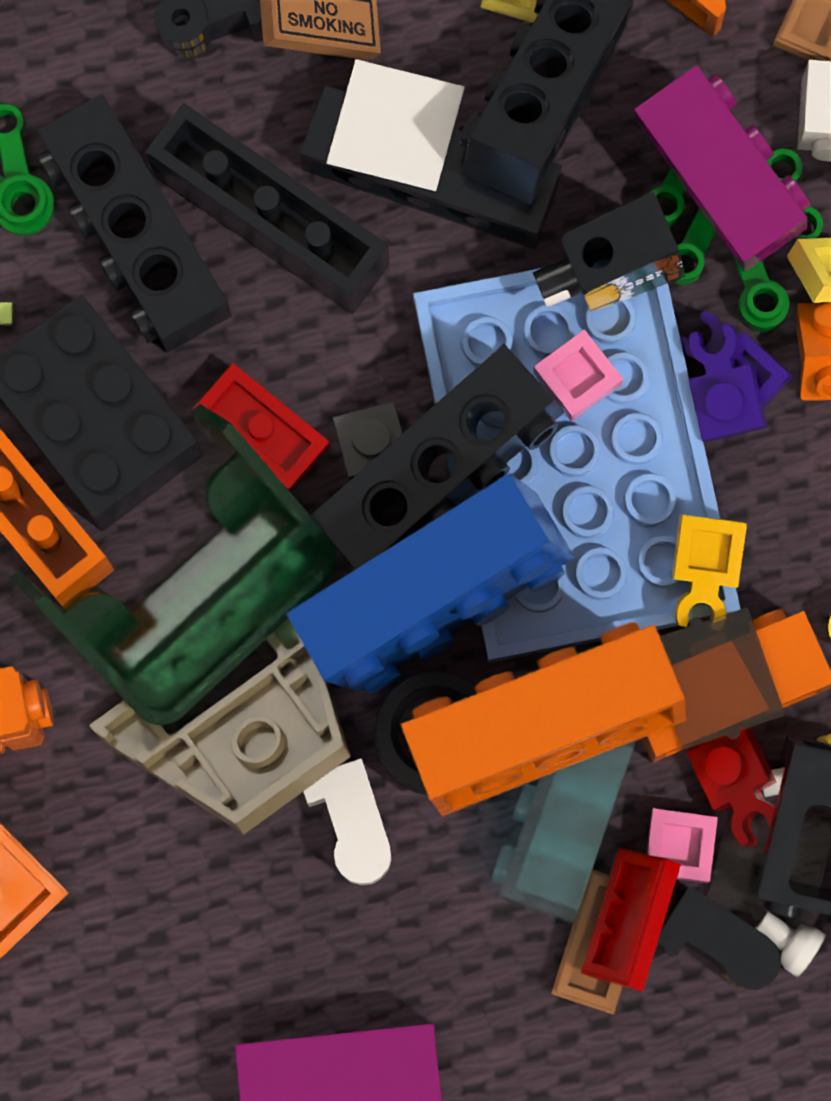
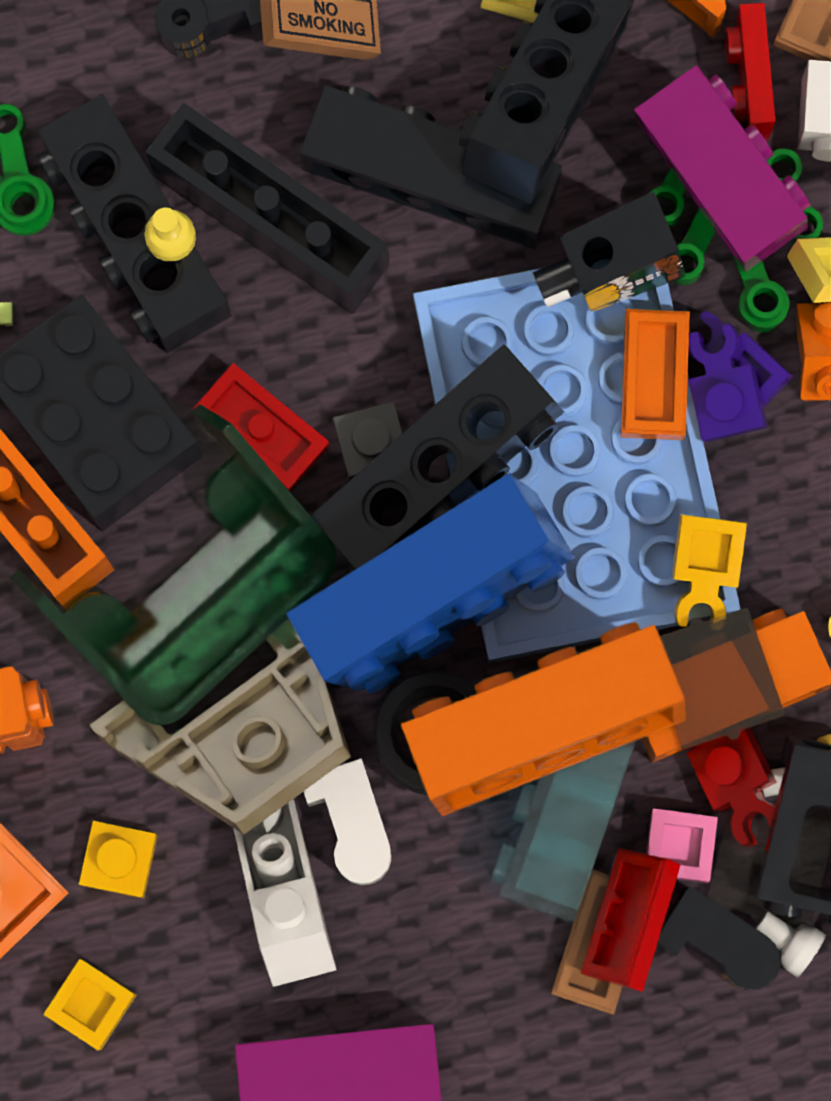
(90, 1004): none -> yellow plate
(118, 859): none -> yellow plate
(170, 234): none -> light yellow piece
(284, 898): none -> white slope
(395, 125): white sticker -> none
(577, 375): bright pink plate -> none
(655, 374): none -> orange tile
(748, 47): none -> red plate

